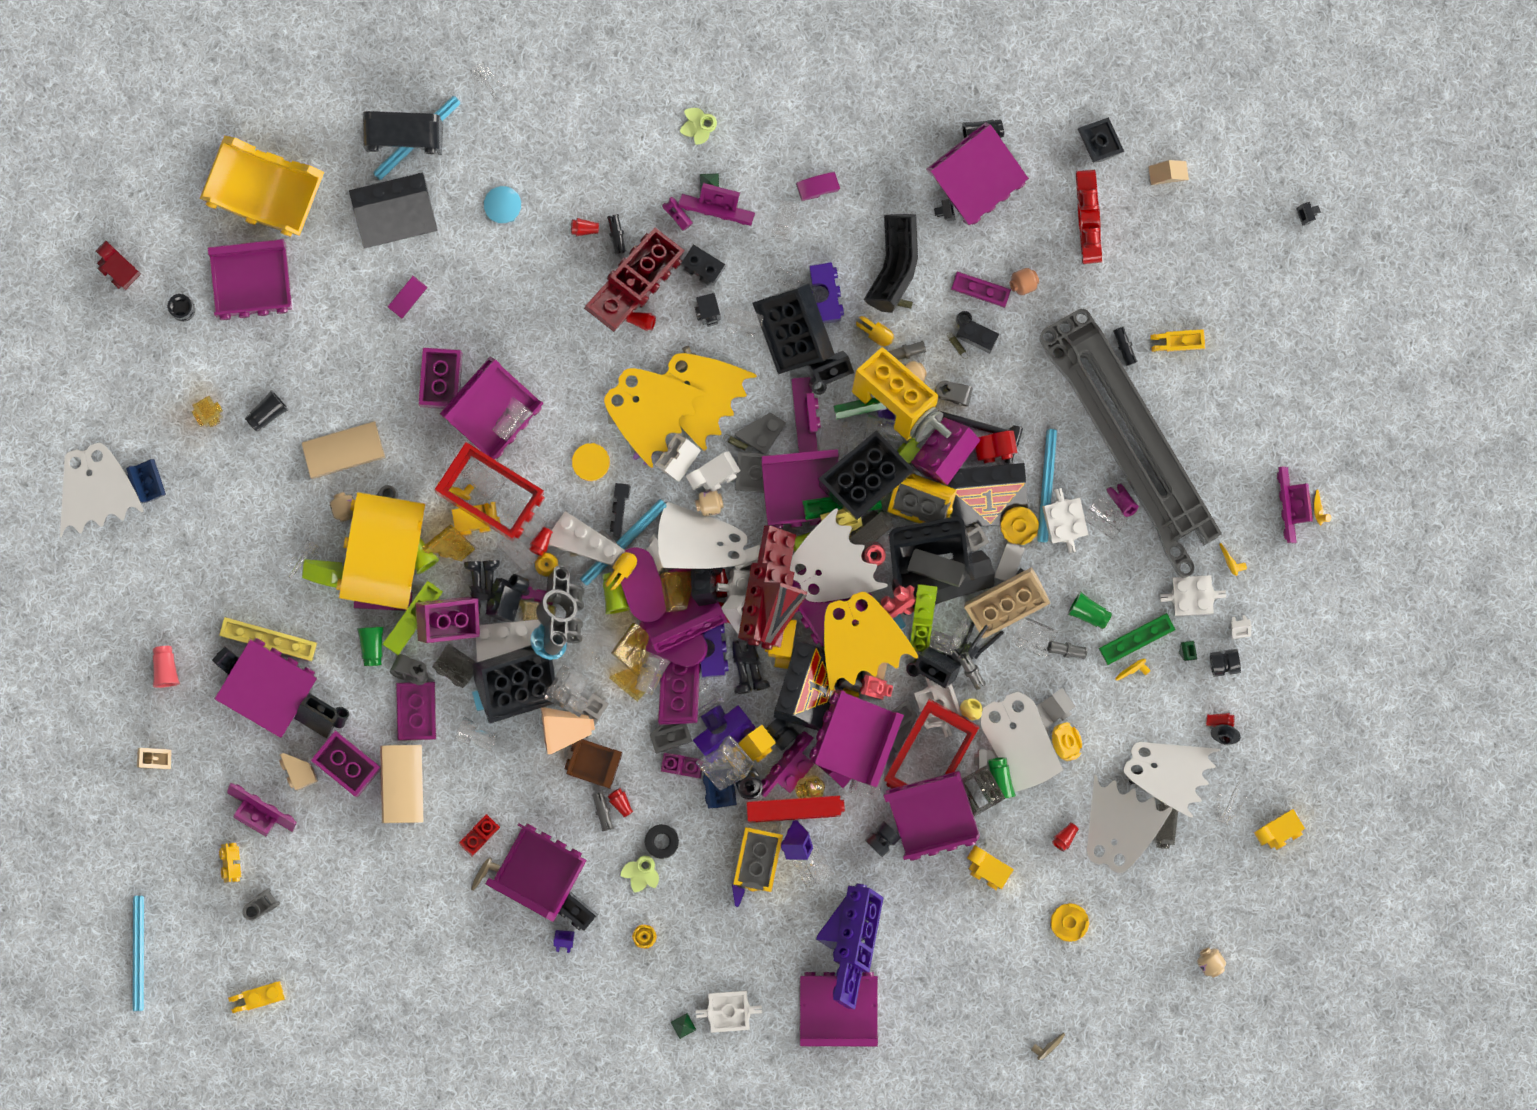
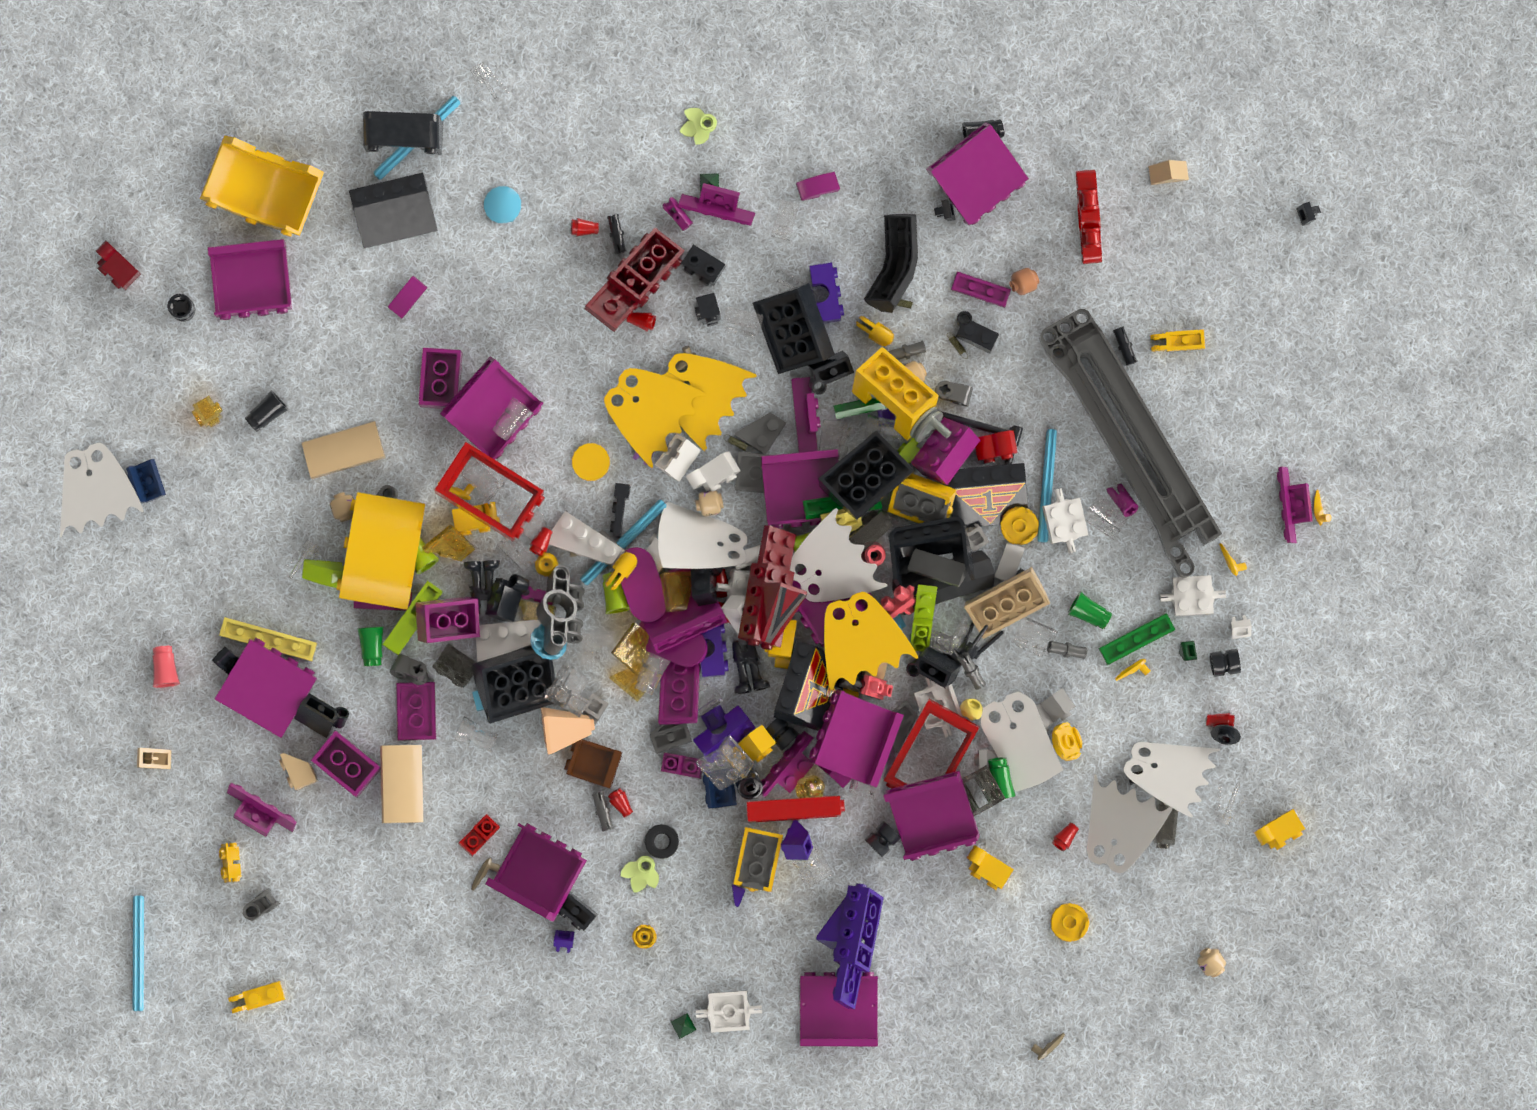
(1100, 140): black slope -> none

